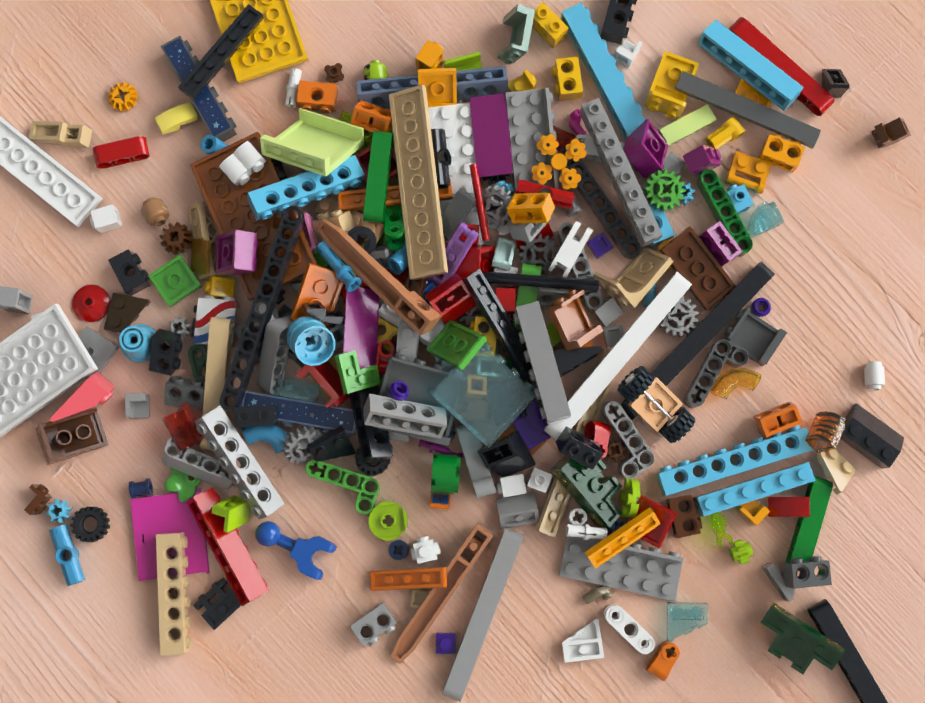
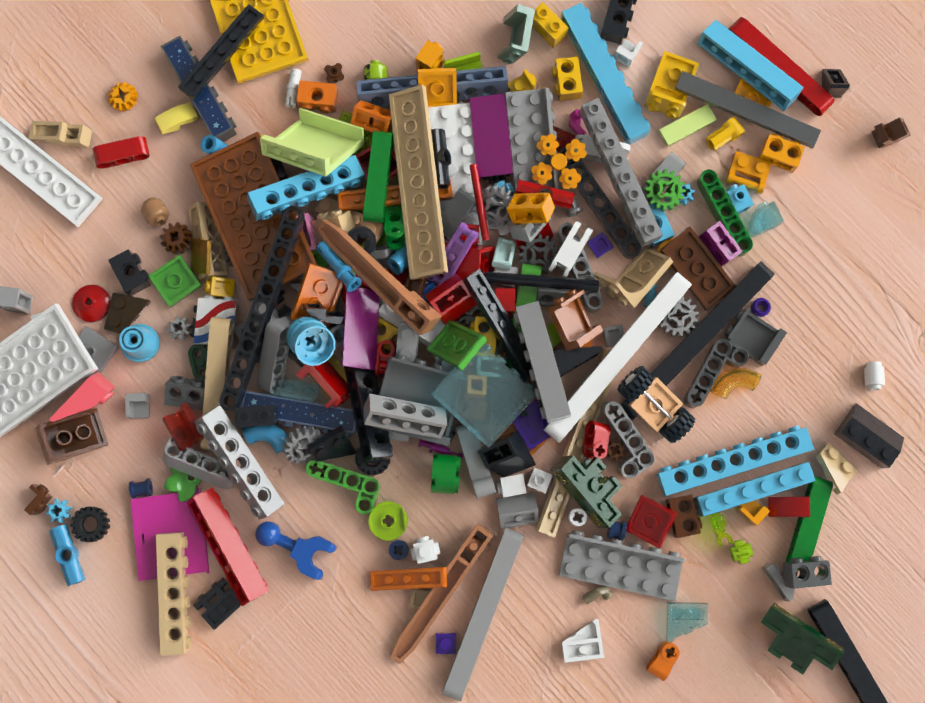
(105, 219): white brick -> none
(162, 351): black brick -> none
(234, 510): lime panel -> none
(236, 252): magenta slope -> none
(242, 164): white brick -> none
(352, 376): bright green plate -> none
(371, 620): light grey brick -> none
(399, 390): dark purple plate -> none
(440, 501): slope -> none
(579, 448): black brick -> none
(586, 532): white pin -> none
(608, 311): light grey panel -> none
(622, 538): light orange plate -> none
(629, 498): lime plate -> none
(638, 634): white piece -> none
(646, 149): magenta slope -> none
(702, 159): magenta brick -> none
(777, 419): orange brick -> none
(825, 431): clear orange brick -> none

